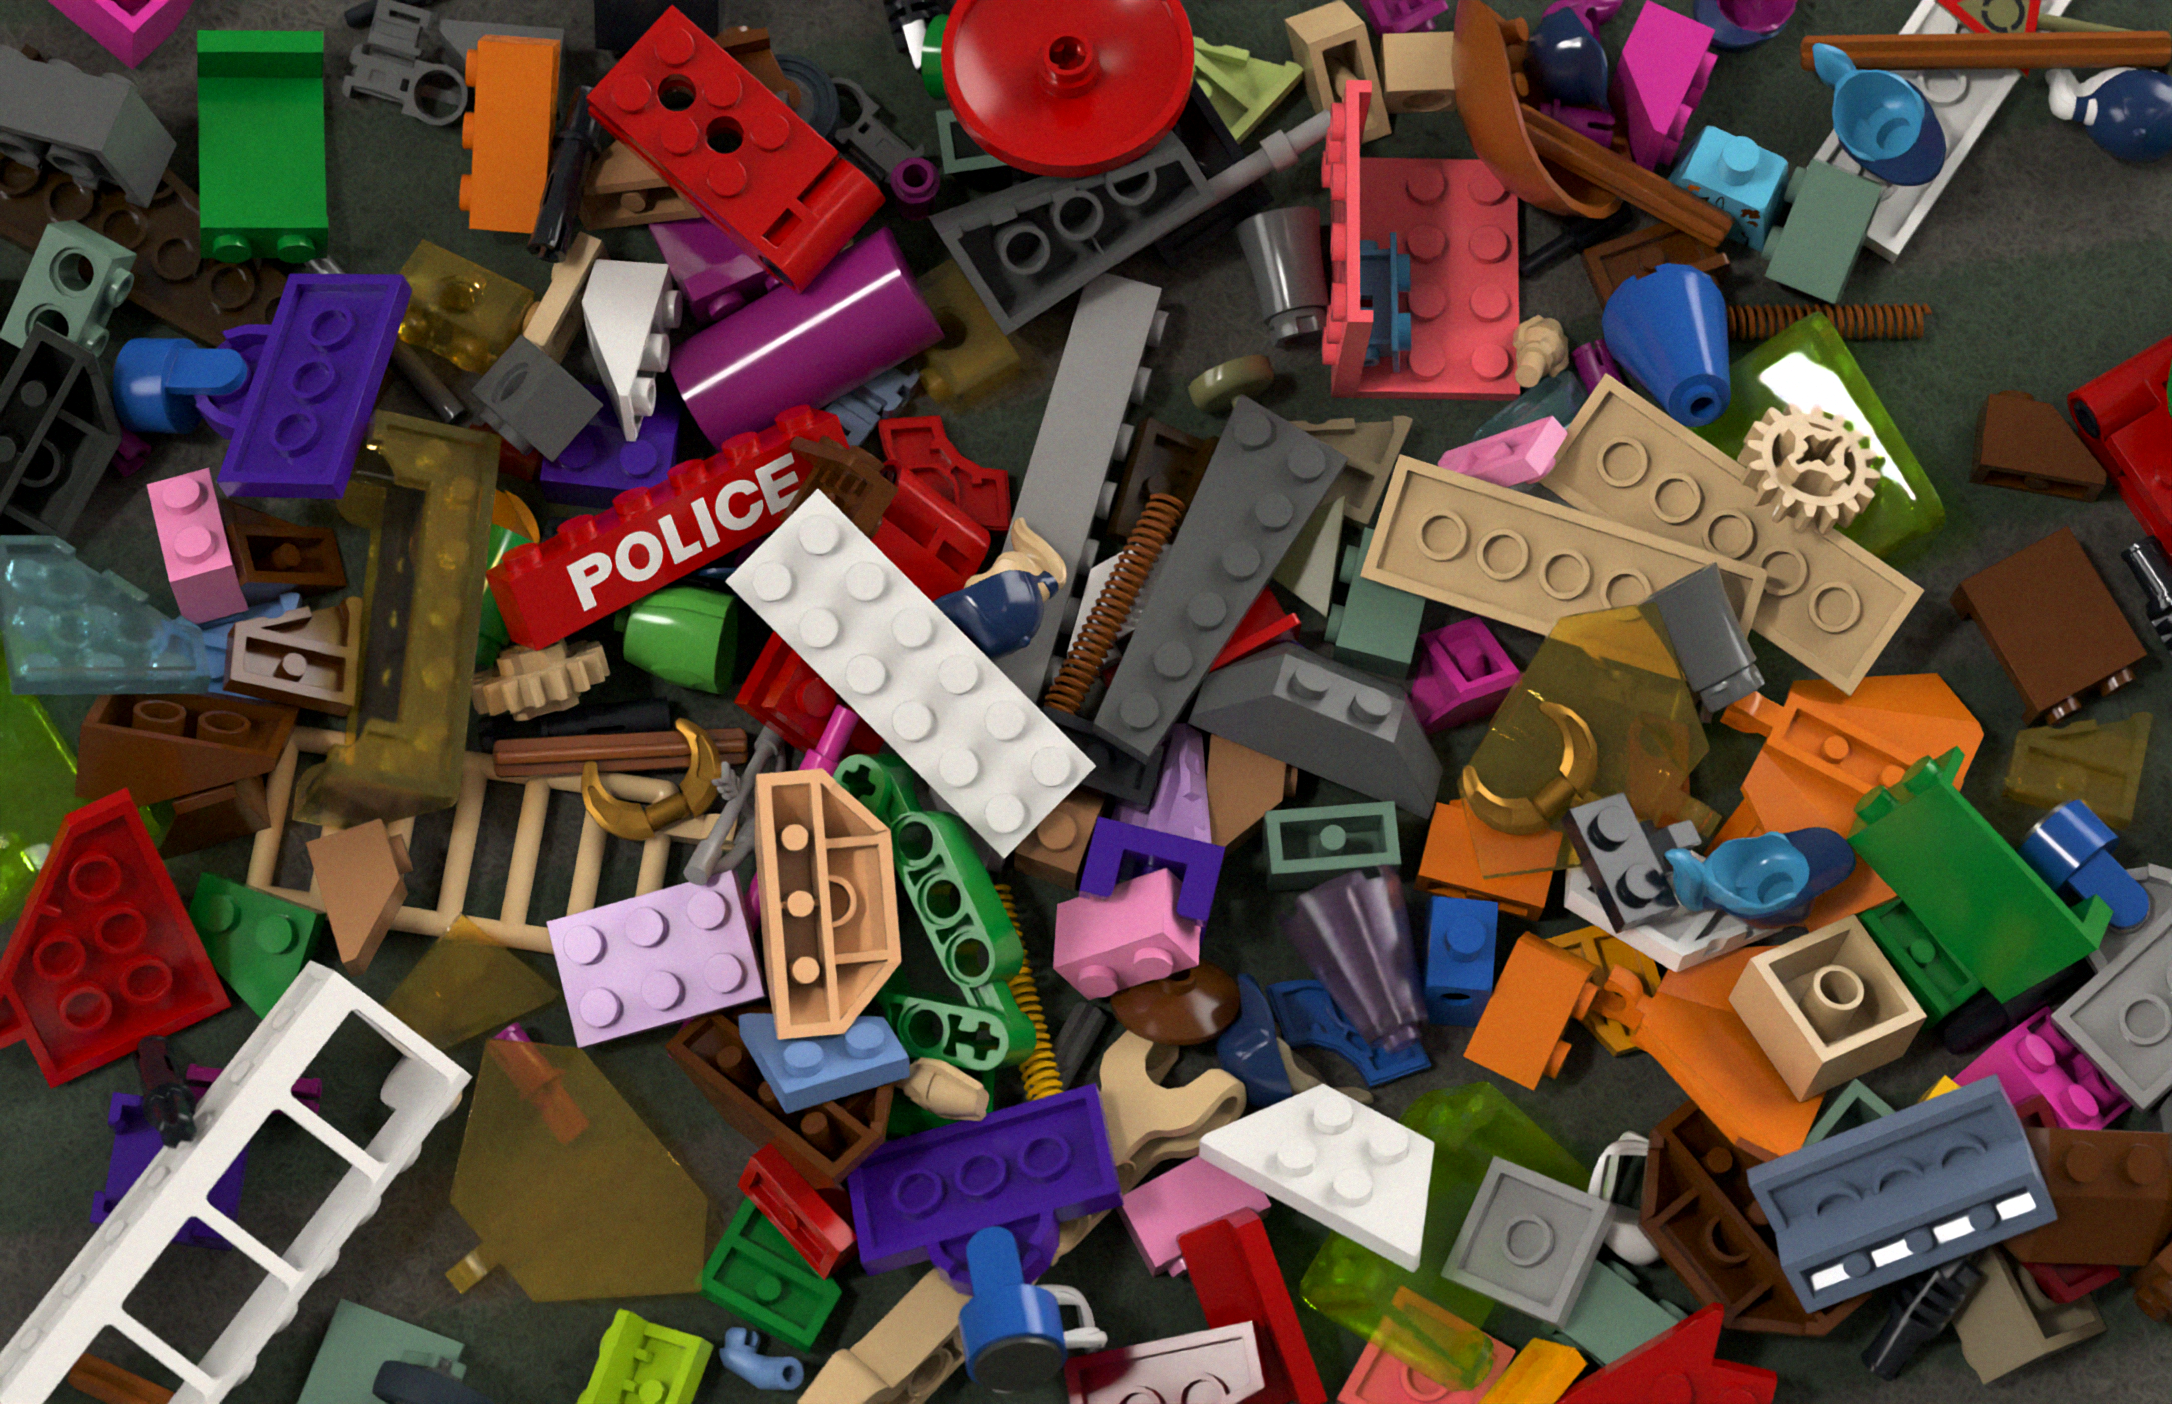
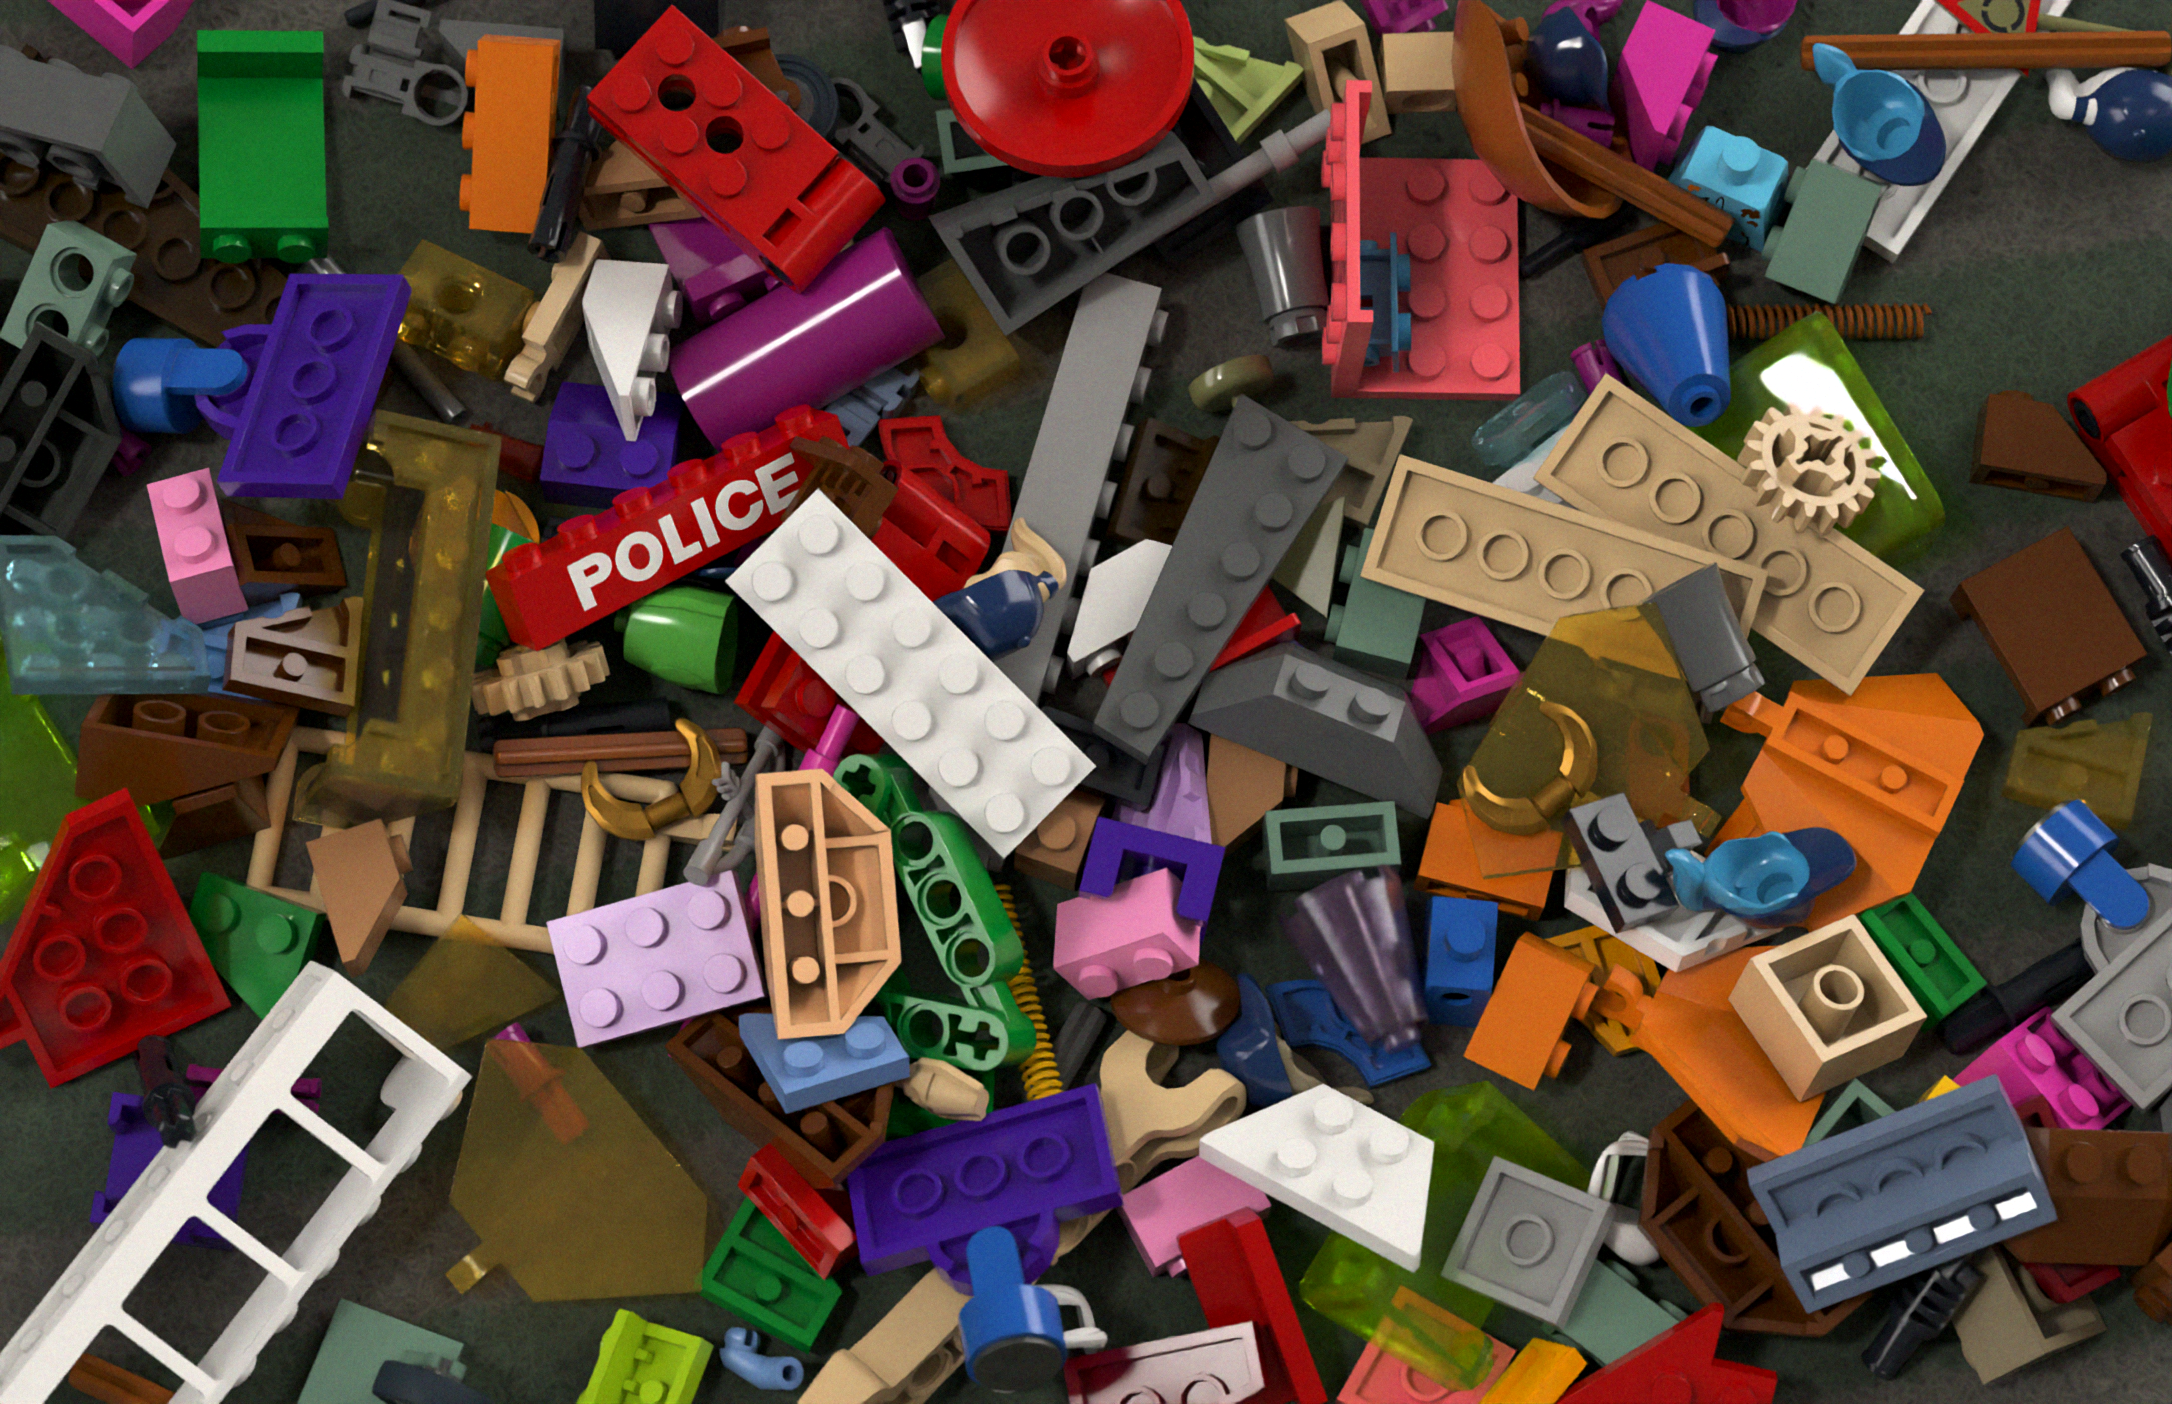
(534, 400): dark grey brick -> none
(1114, 615): dark orange piece -> none
(1510, 456): bright pink hinge -> none
(1539, 350): tan piece -> none
(1971, 881): green panel -> none

